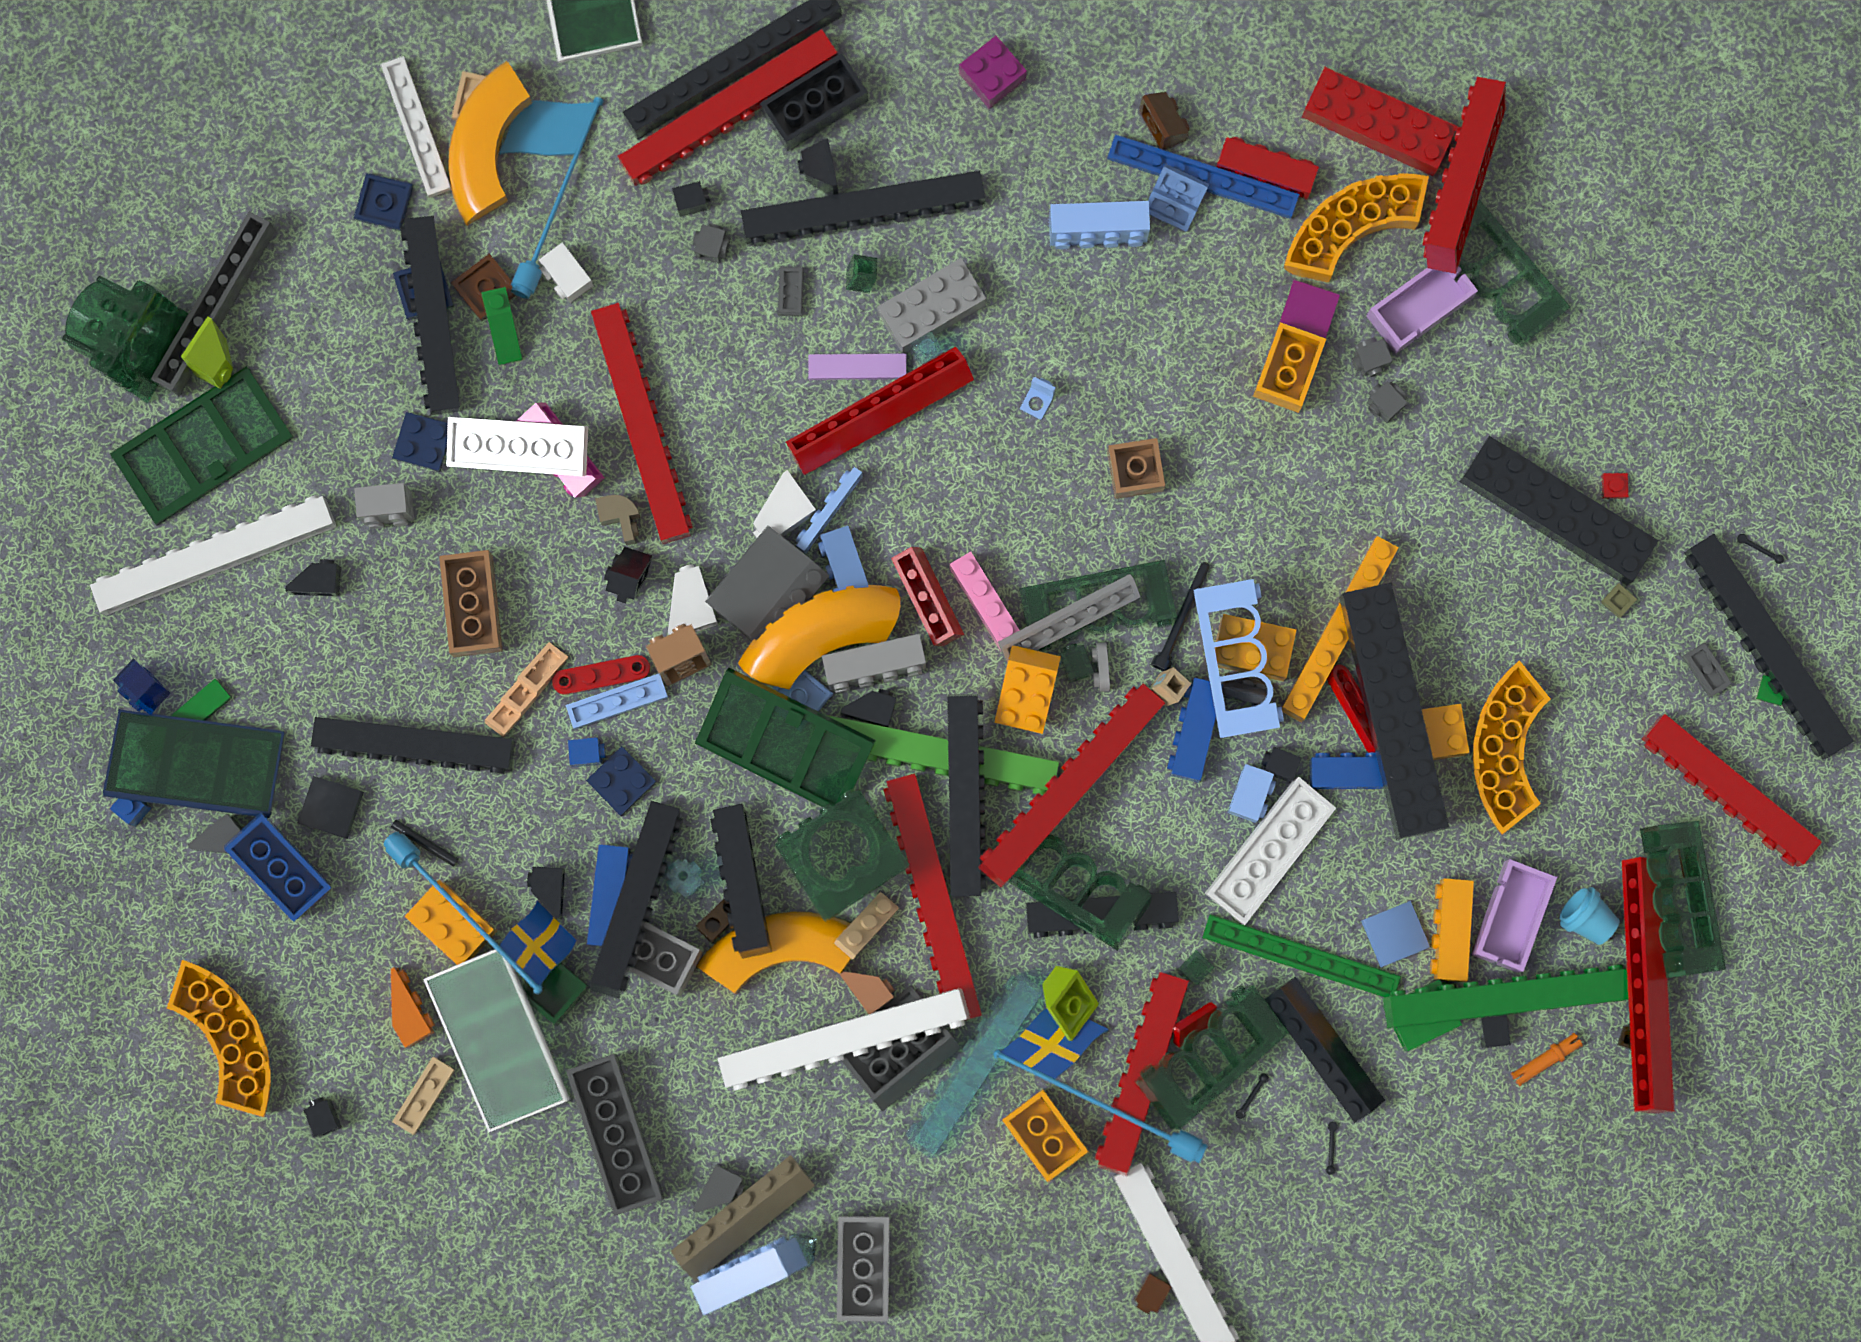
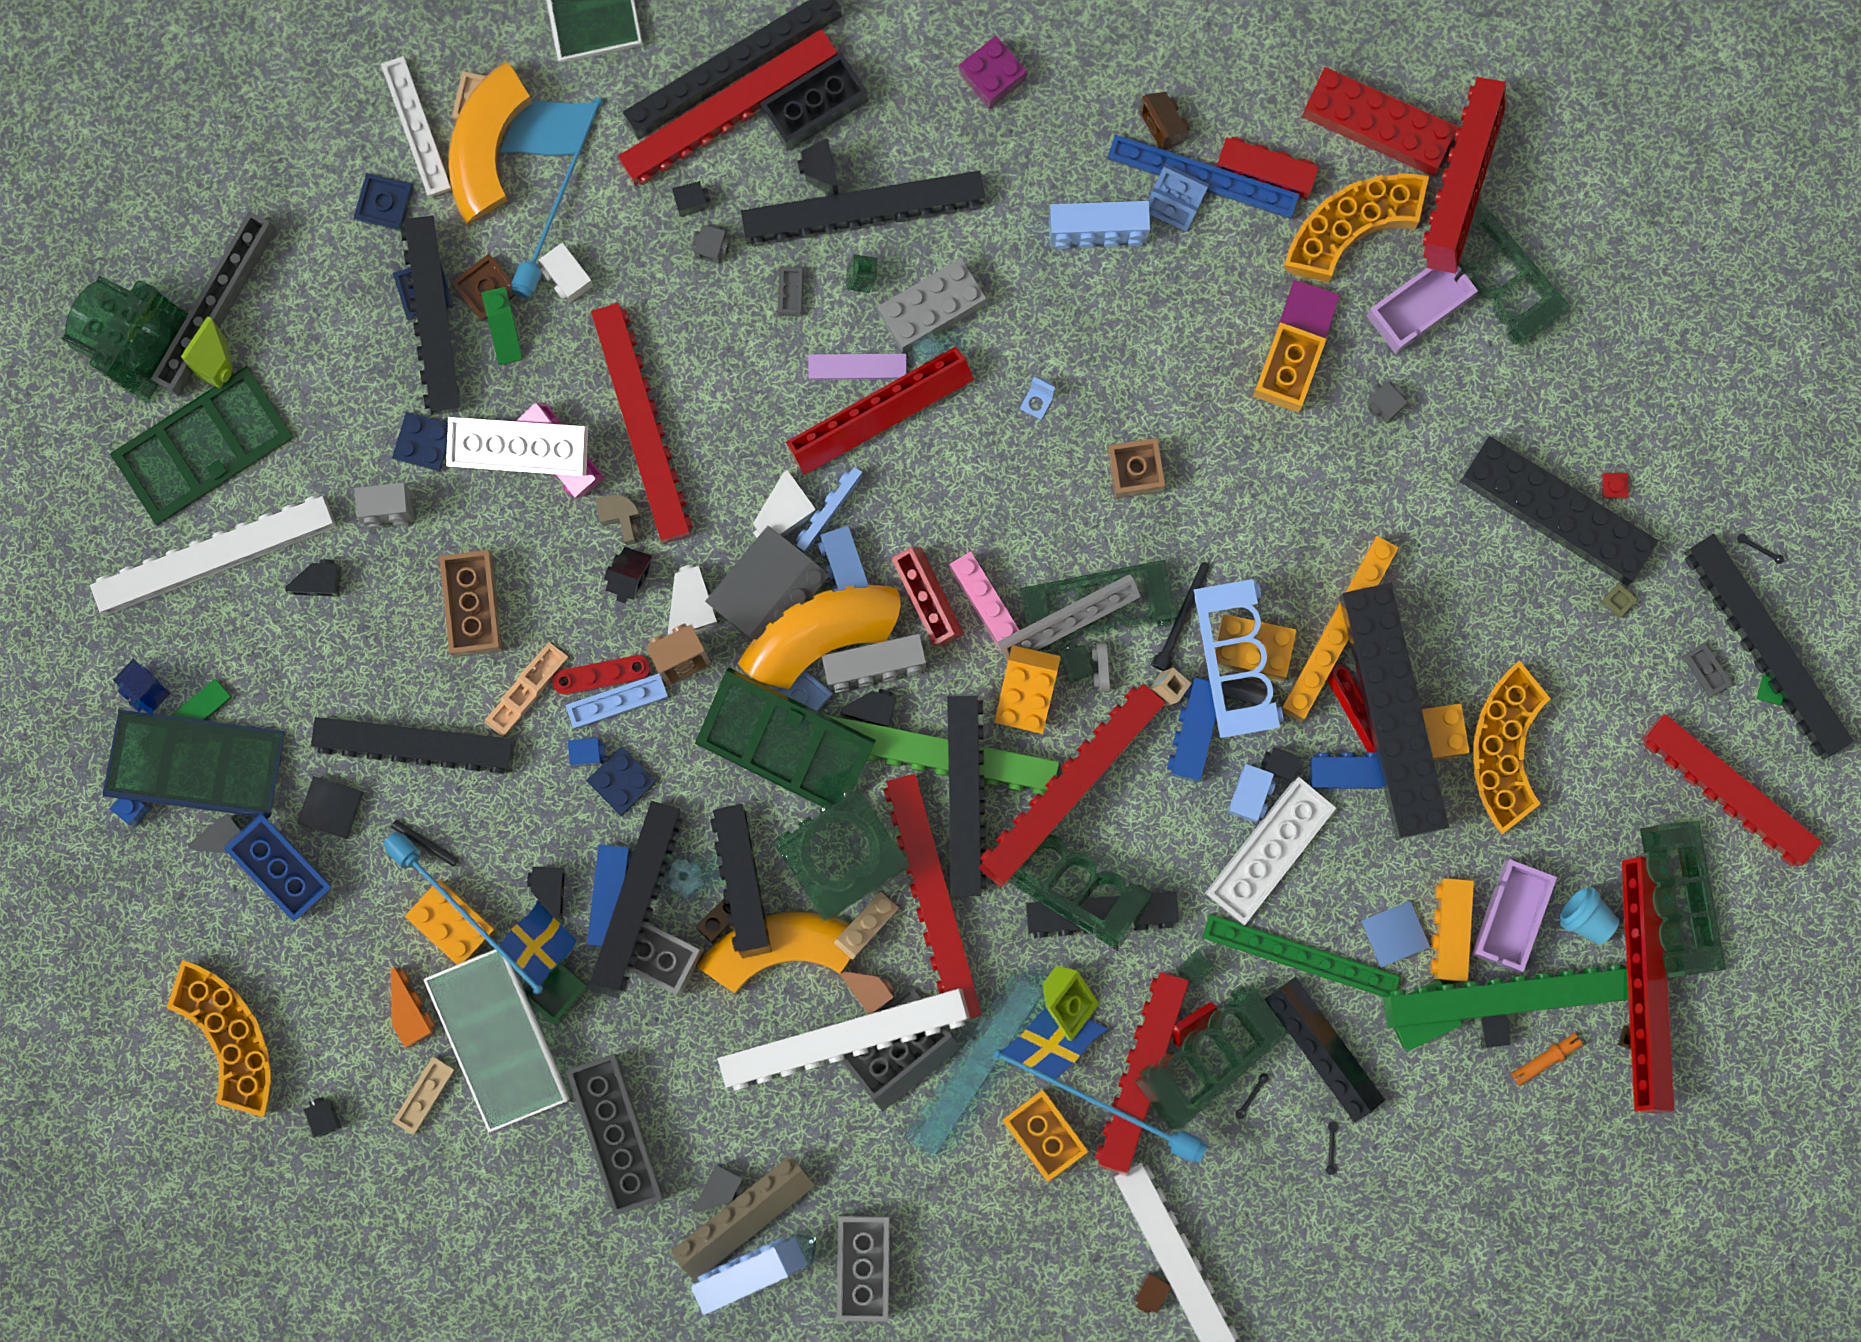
(1371, 357): dark grey brick -> none

